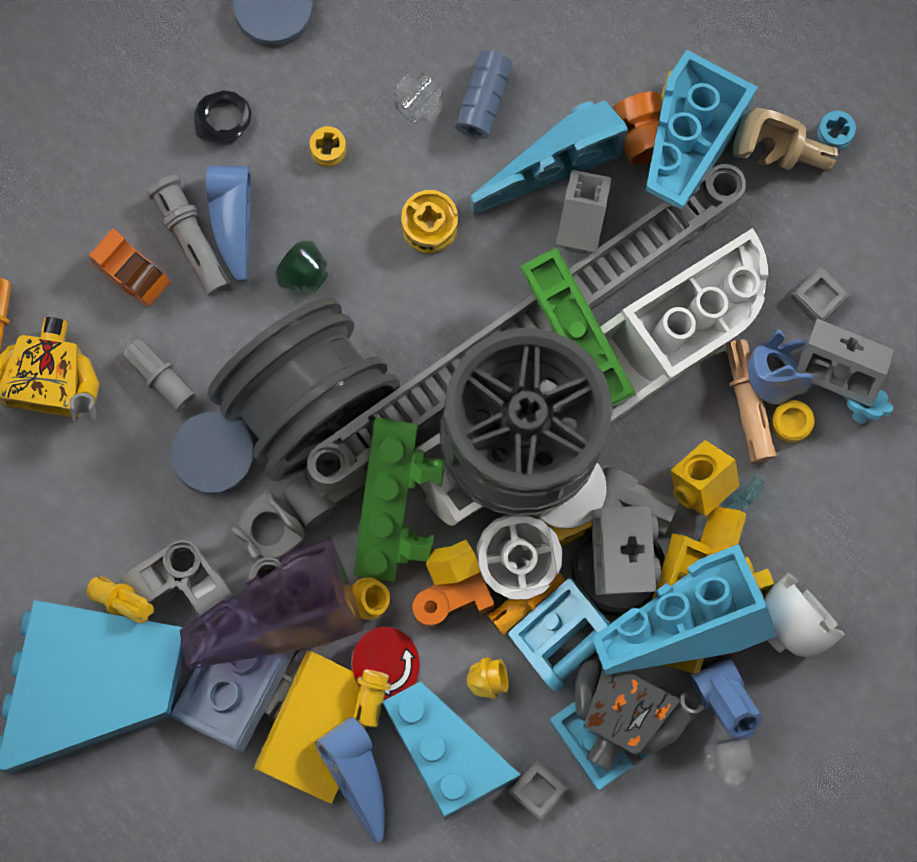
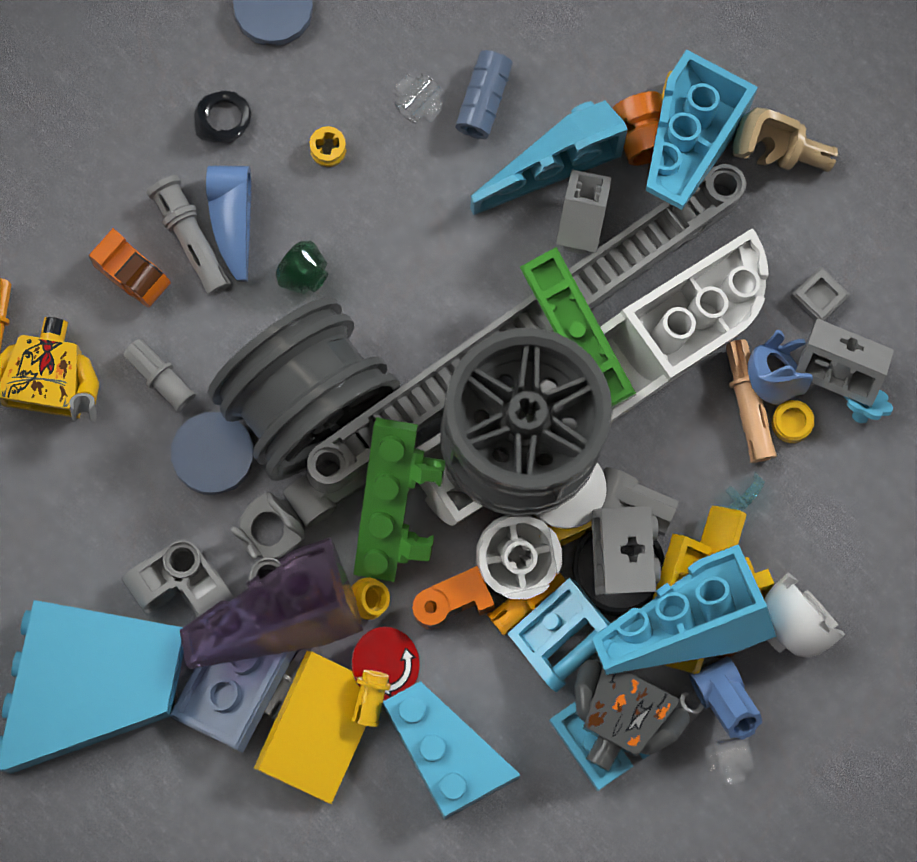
(119, 599): yellow axle -> none
(352, 766): medium blue piece -> none
(429, 221): yellow wheel -> none
(452, 563): yellow piece -> none
(488, 678): yellow plate -> none
(538, 791): light grey tile -> none
(704, 478): yellow brick -> none
(830, 120): medium azure bush -> none

